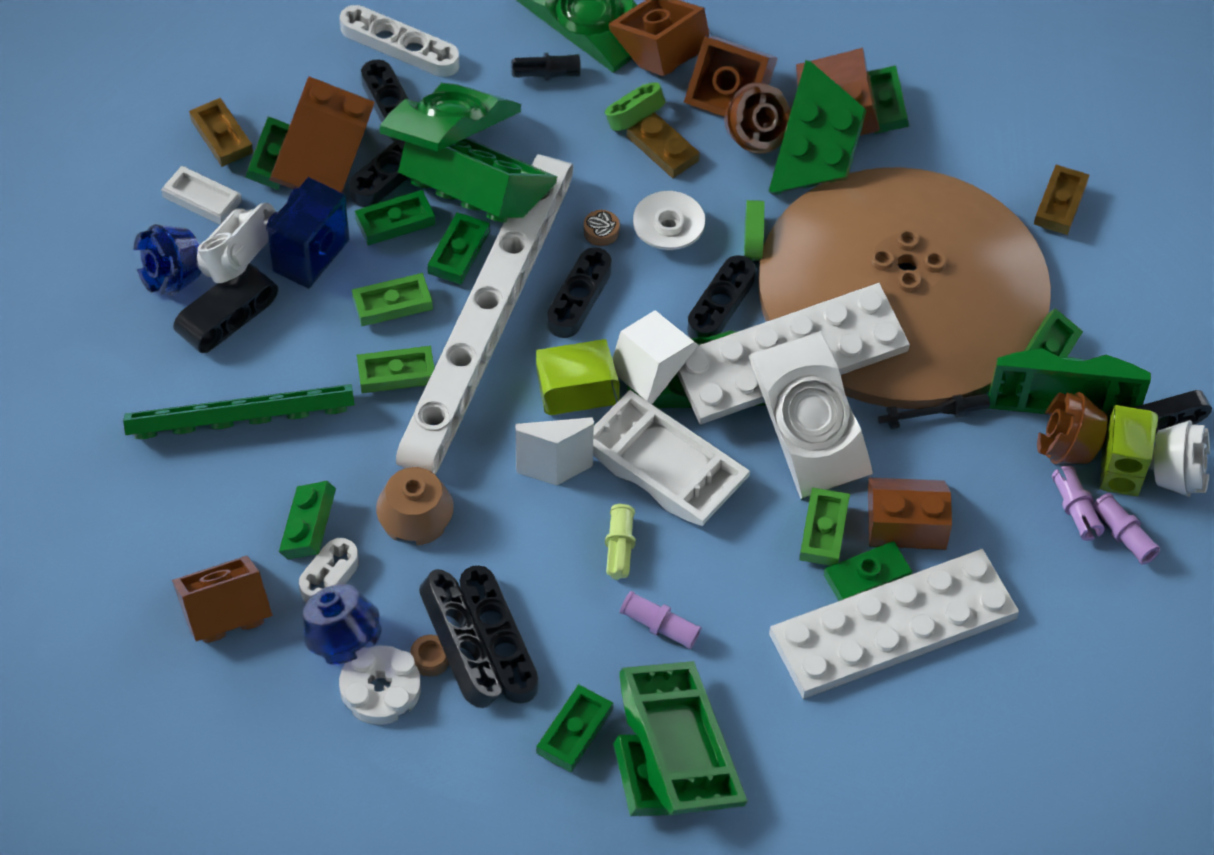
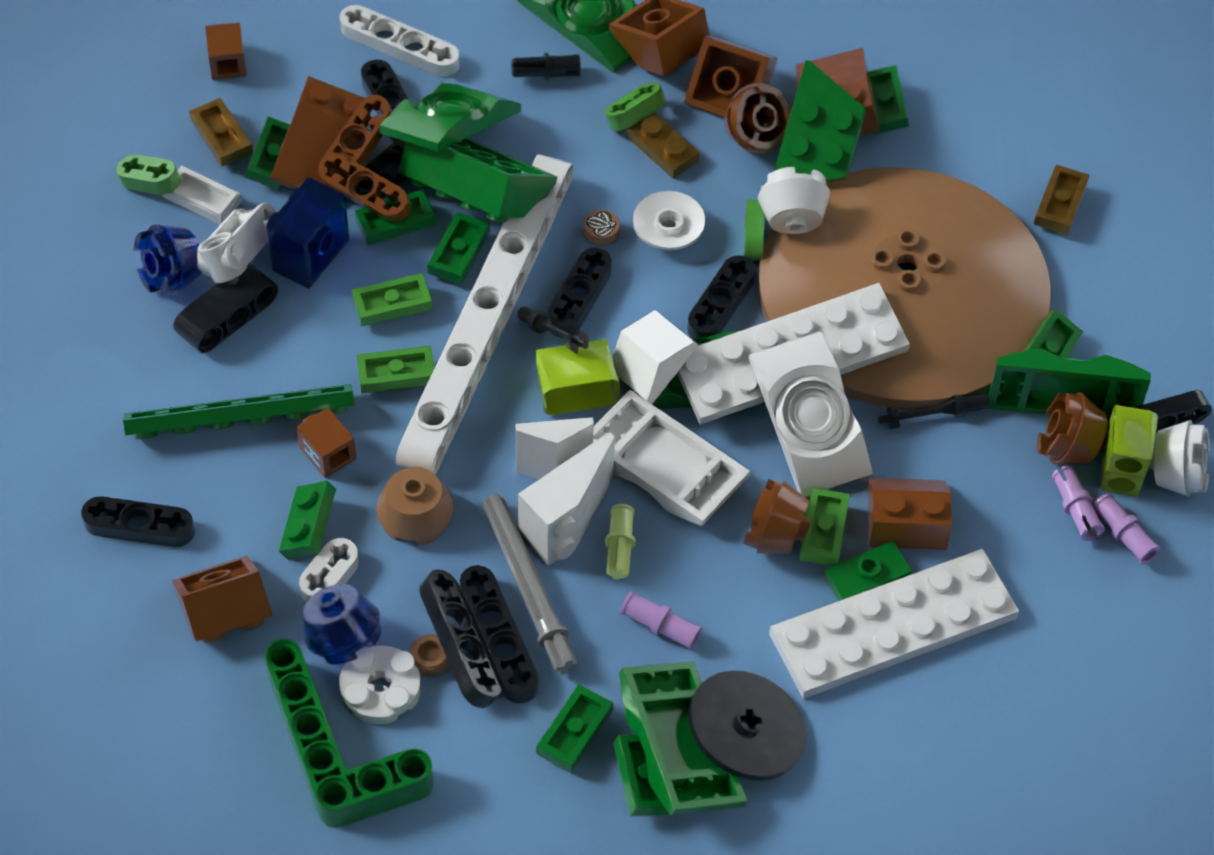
(148, 174): none -> bright green beam
(148, 534): none -> black beam
(225, 51): none -> dark orange brick
(322, 748): none -> green beam
(326, 442): none -> dark orange brick
(352, 163): none -> dark orange beam
(541, 322): none -> black piece
(551, 633): none -> light grey axle
(563, 502): none -> white slope
(727, 742): none -> black piece
(778, 519): none -> dark orange cone
(794, 200): none -> white cone

